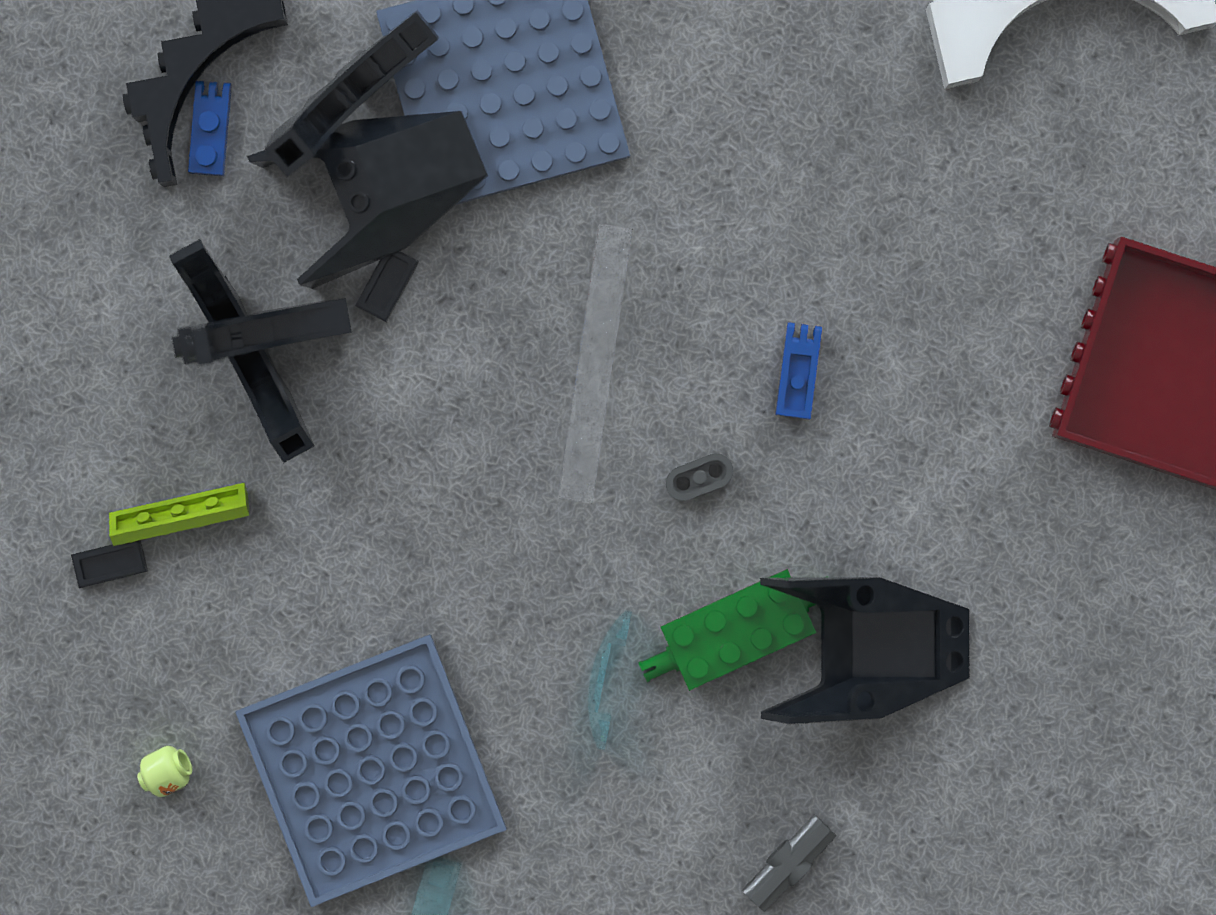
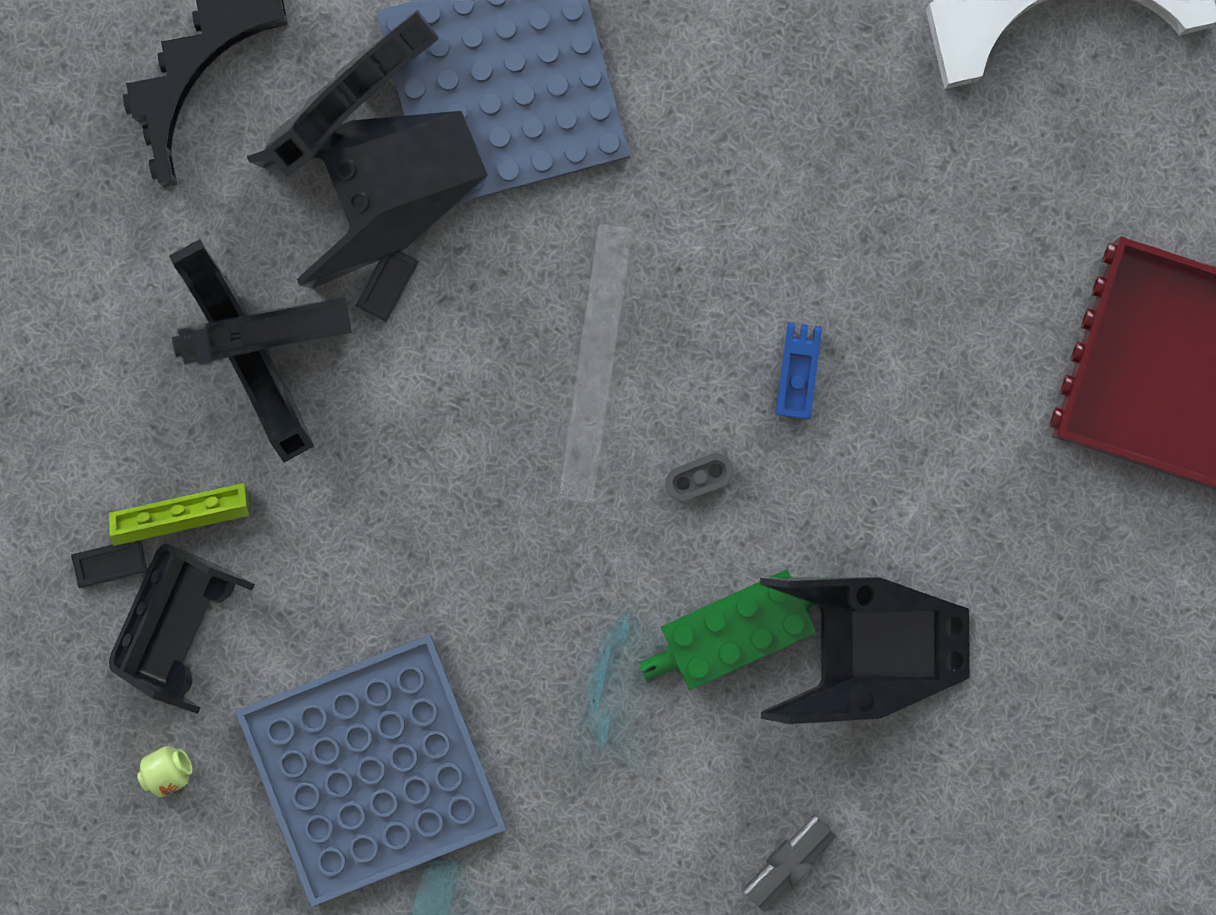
(165, 622): none -> black windscreen
(209, 130): blue hinge -> none

